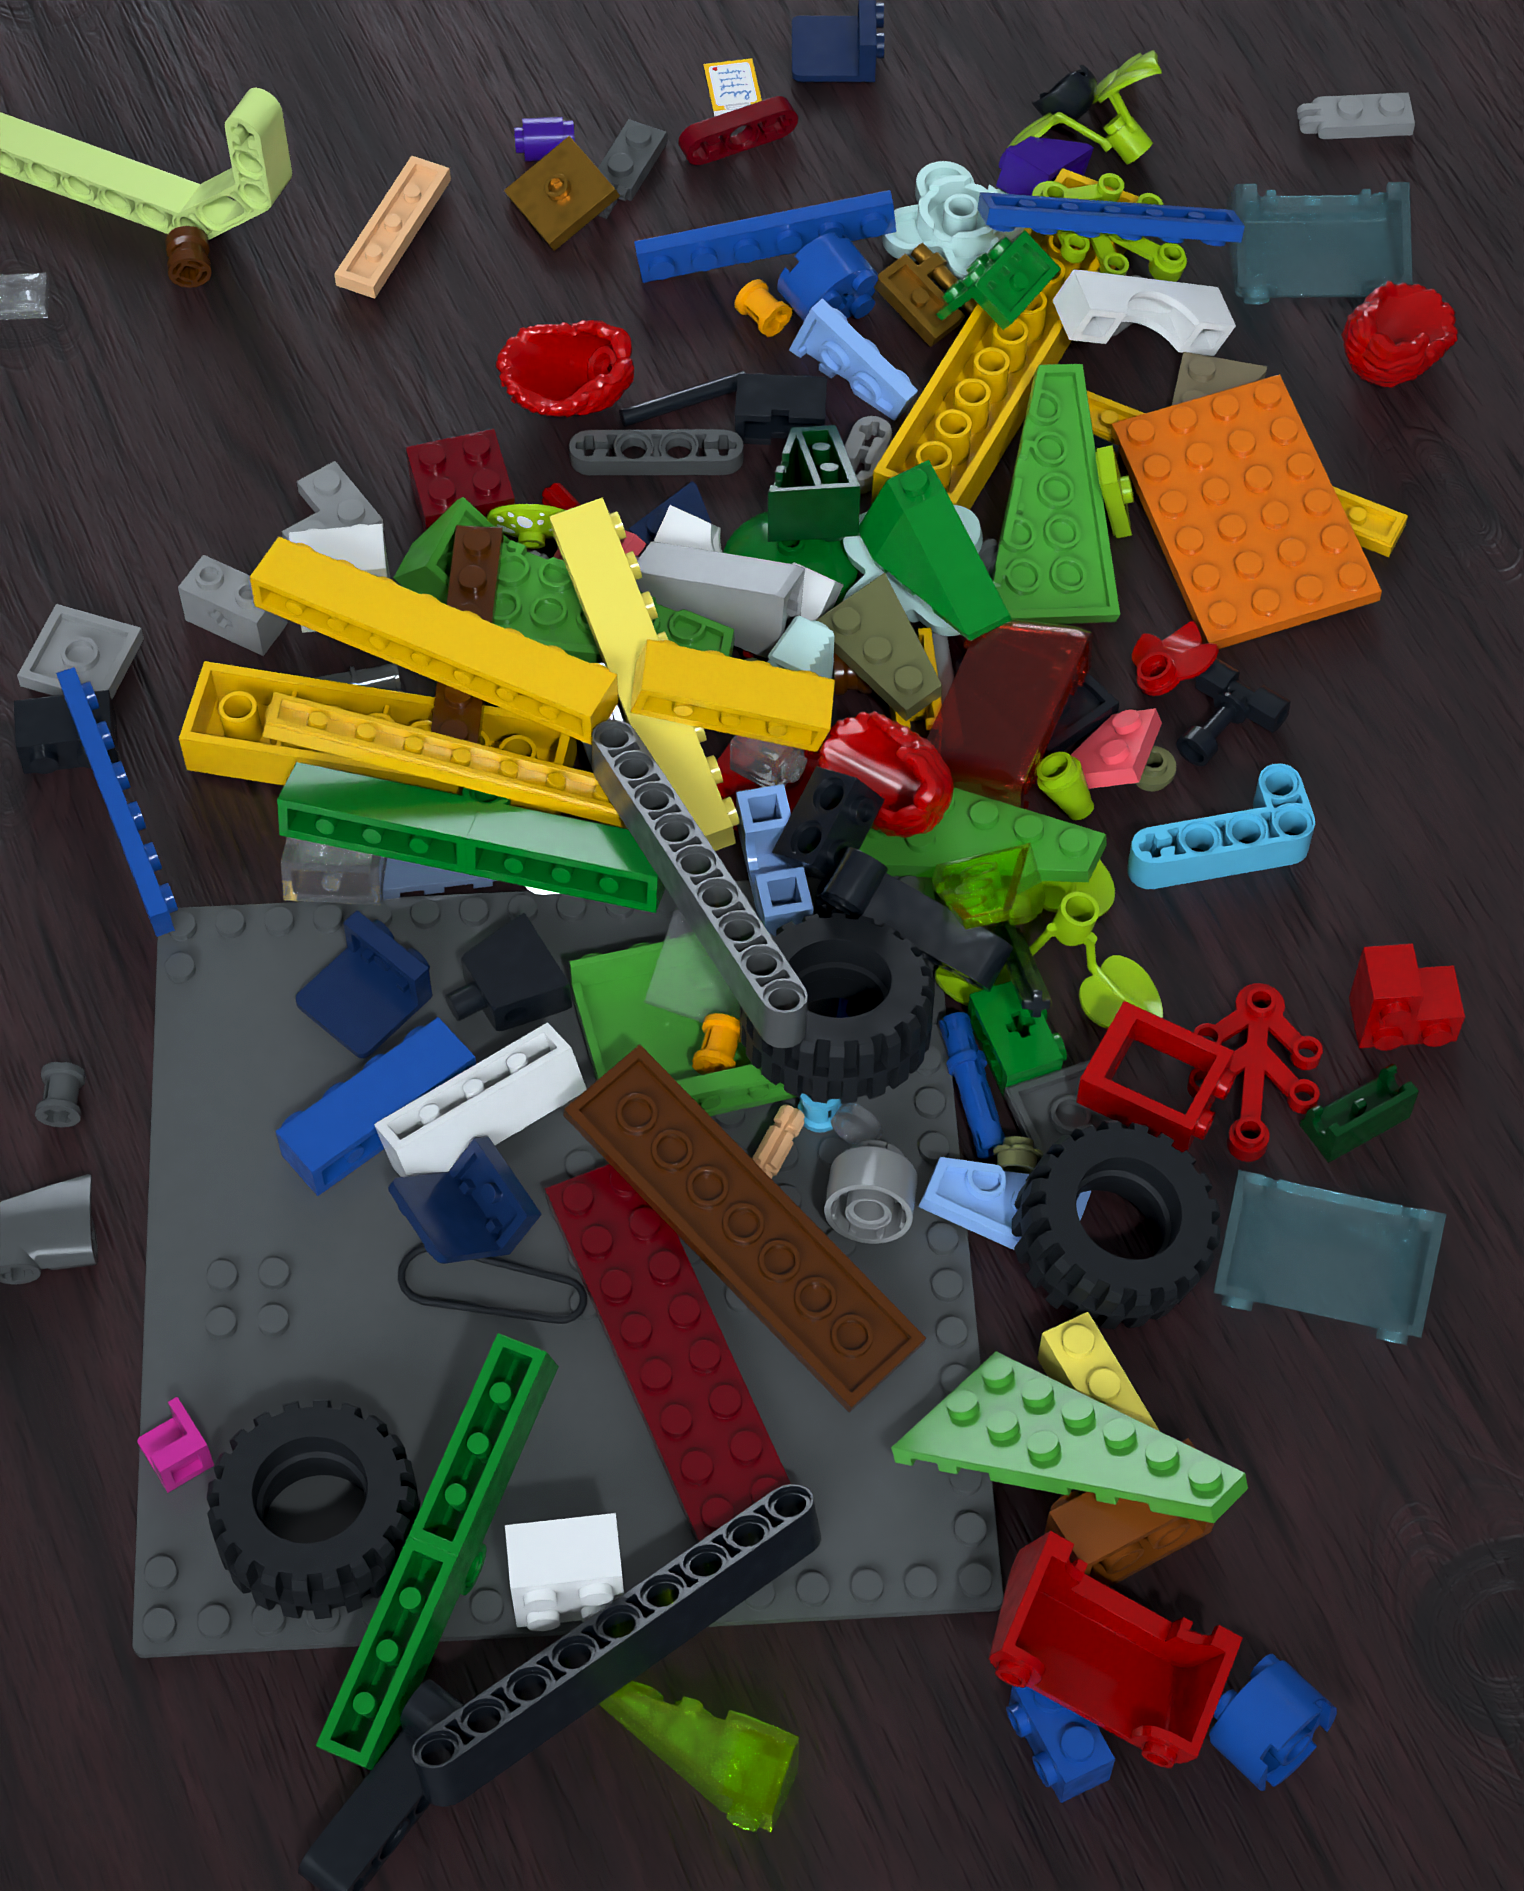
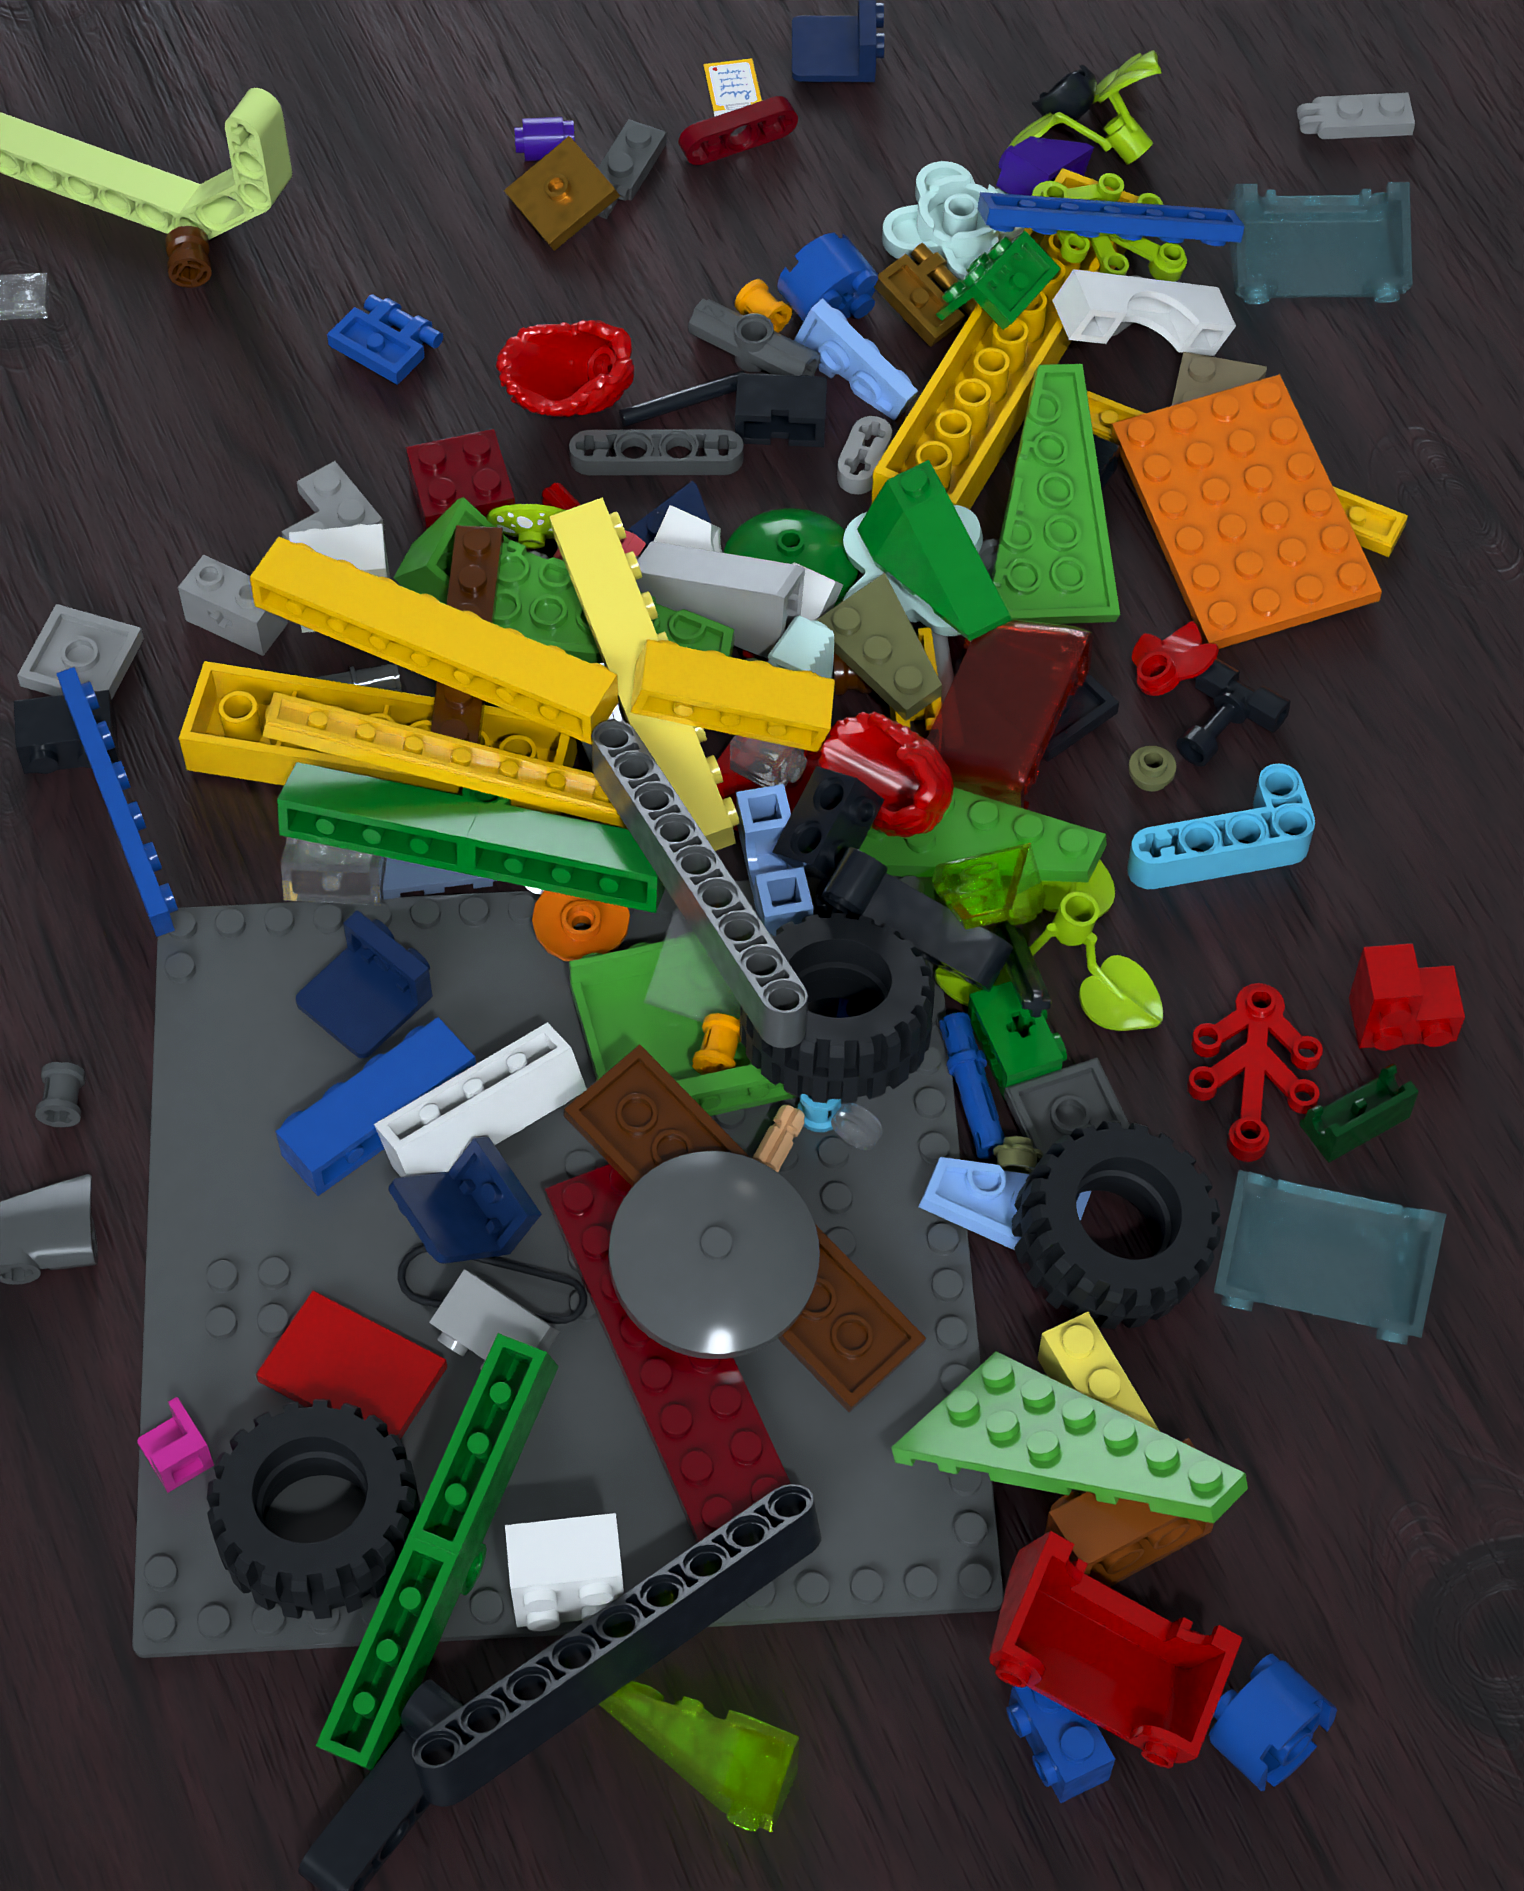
(352, 1361): none -> red tile
(377, 345): none -> blue plate
(392, 227): light nougat plate -> none
(478, 1311): none -> light grey brick
(511, 979): black torso -> none
(559, 913): none -> orange dish
(713, 1254): none -> dark grey dish
(751, 341): none -> dark grey piece
(763, 236): blue plate -> none
(814, 489): dark green wedge -> none
(871, 1193): light grey piece -> none
(1064, 783): lime cone -> none
(1115, 490): lime plate -> none
(1119, 748): coral wing -> none
(1127, 1106): red window -> none
(1398, 333): red hair -> none

